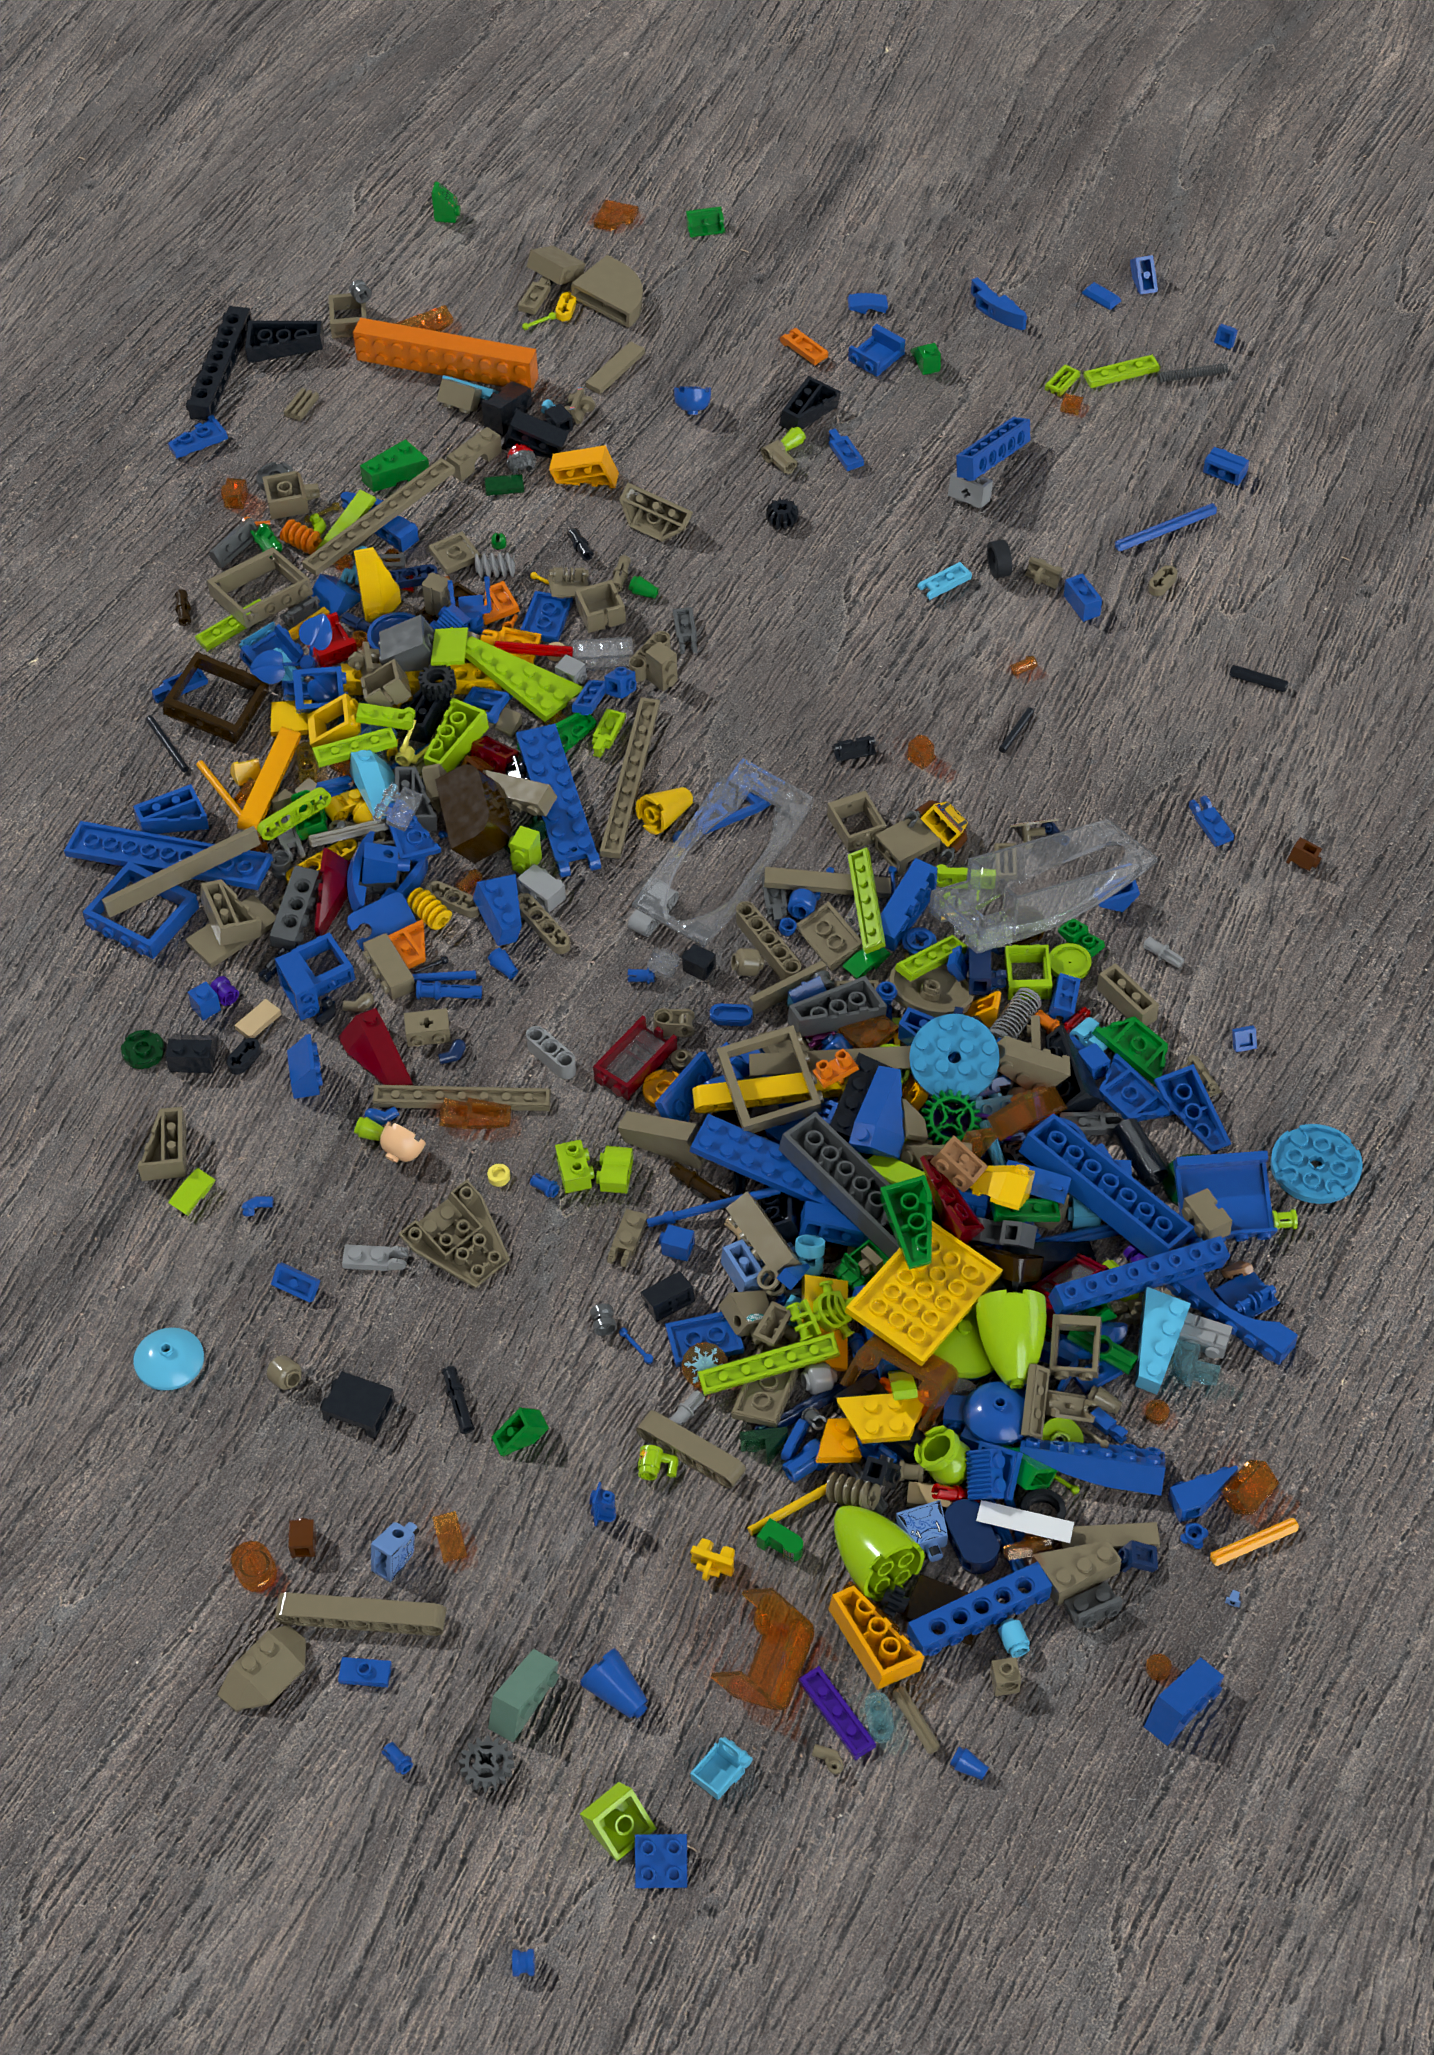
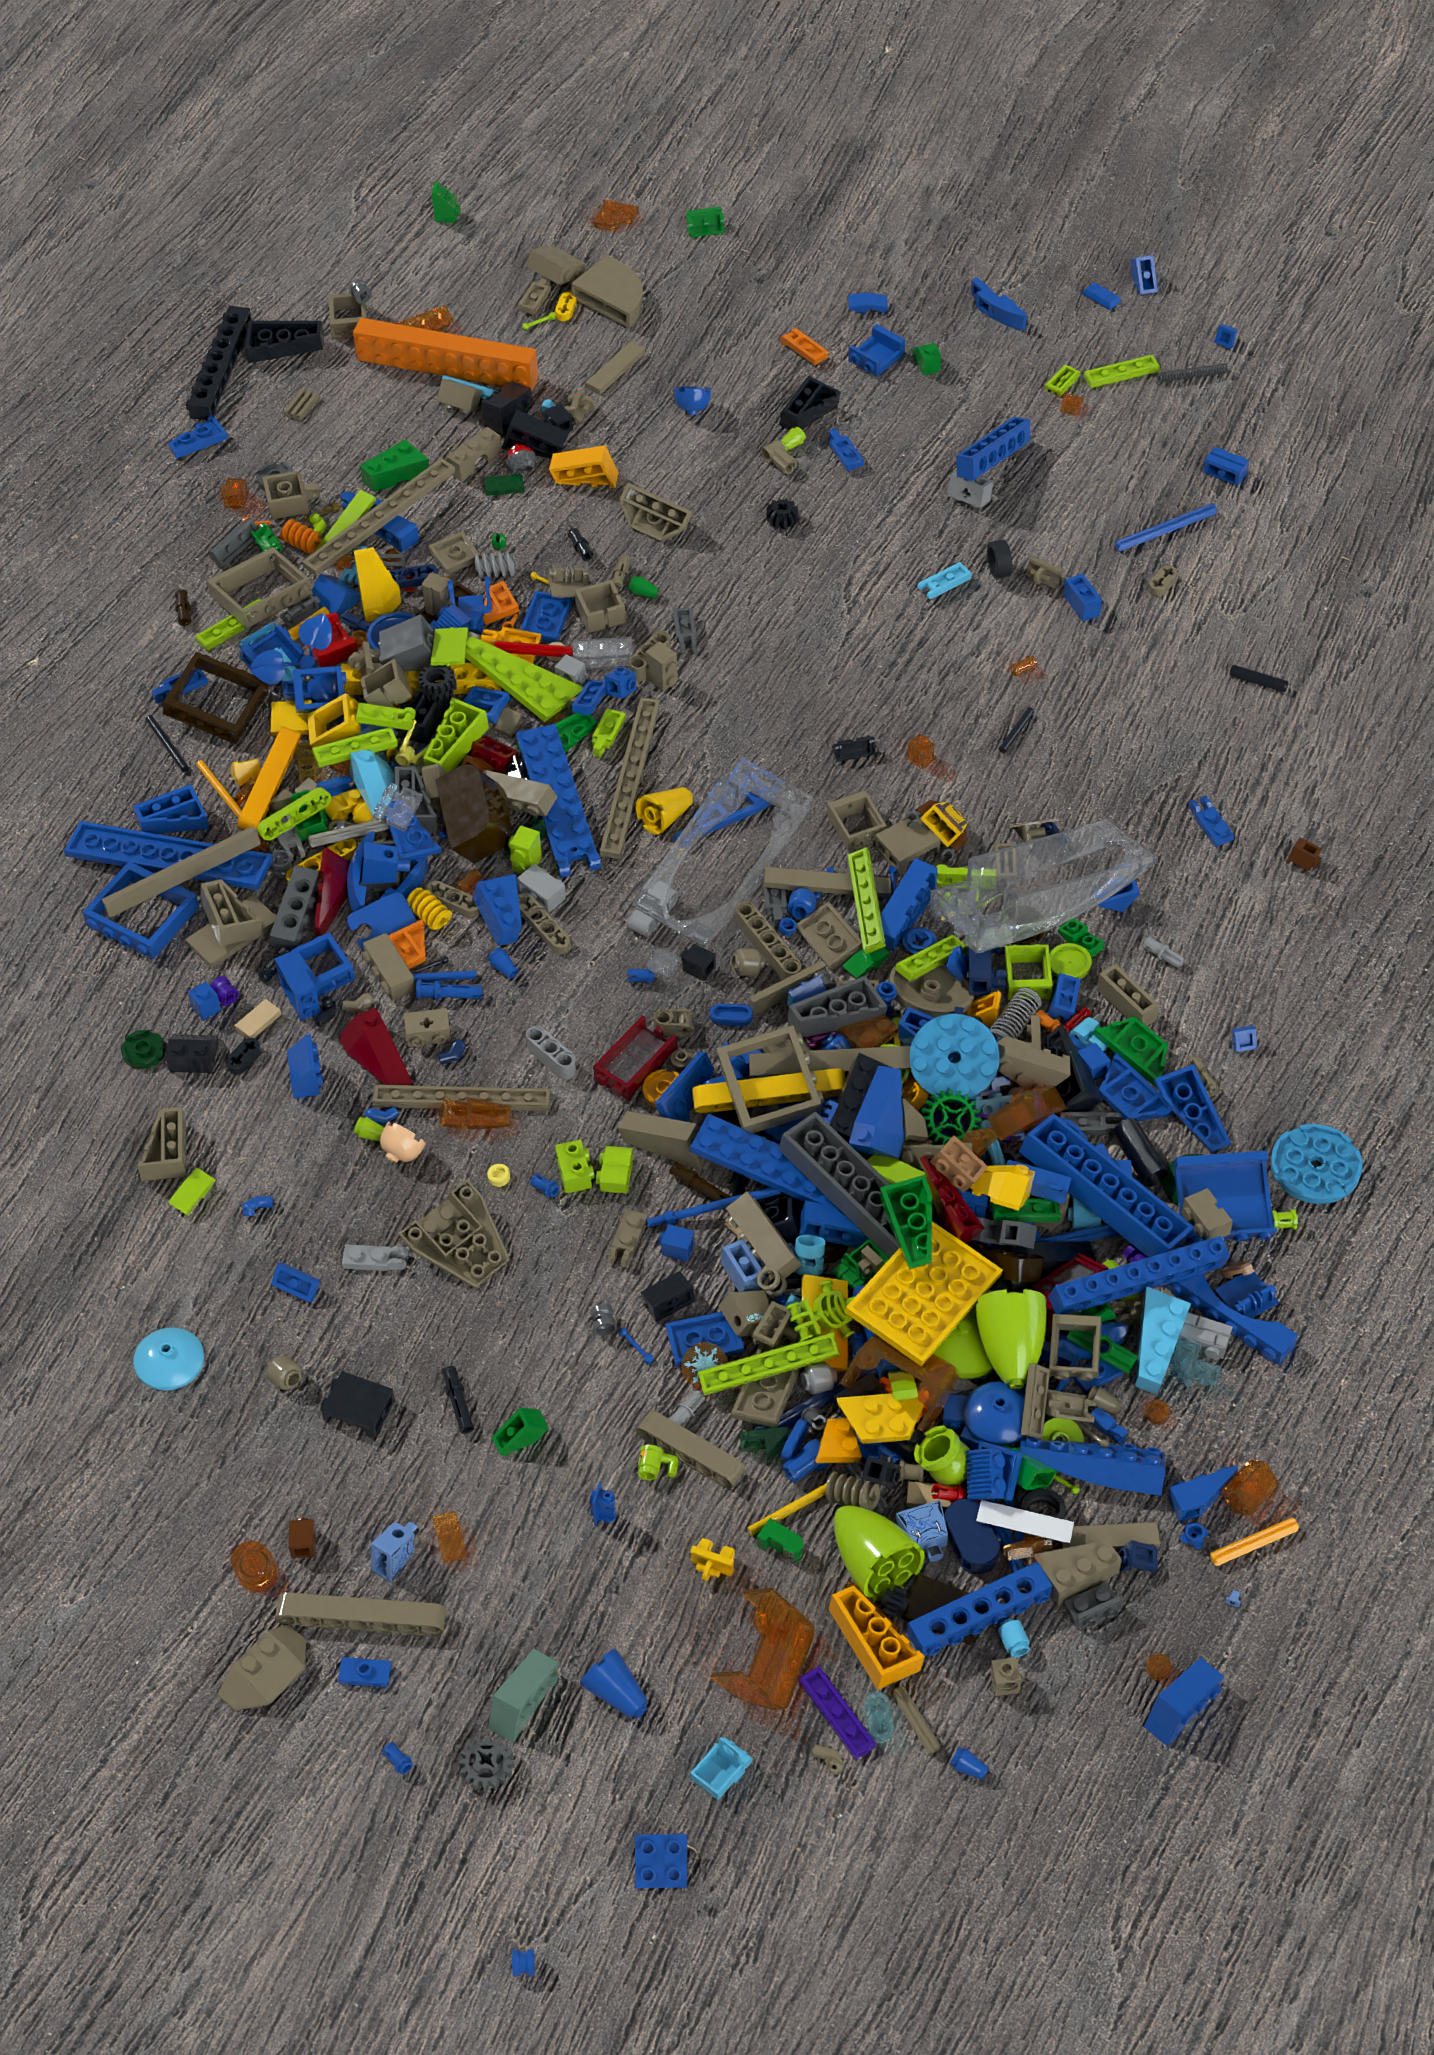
(617, 1819): lime slope -> none
(791, 1275): blue piece -> none
(836, 1069): orange hips -> none

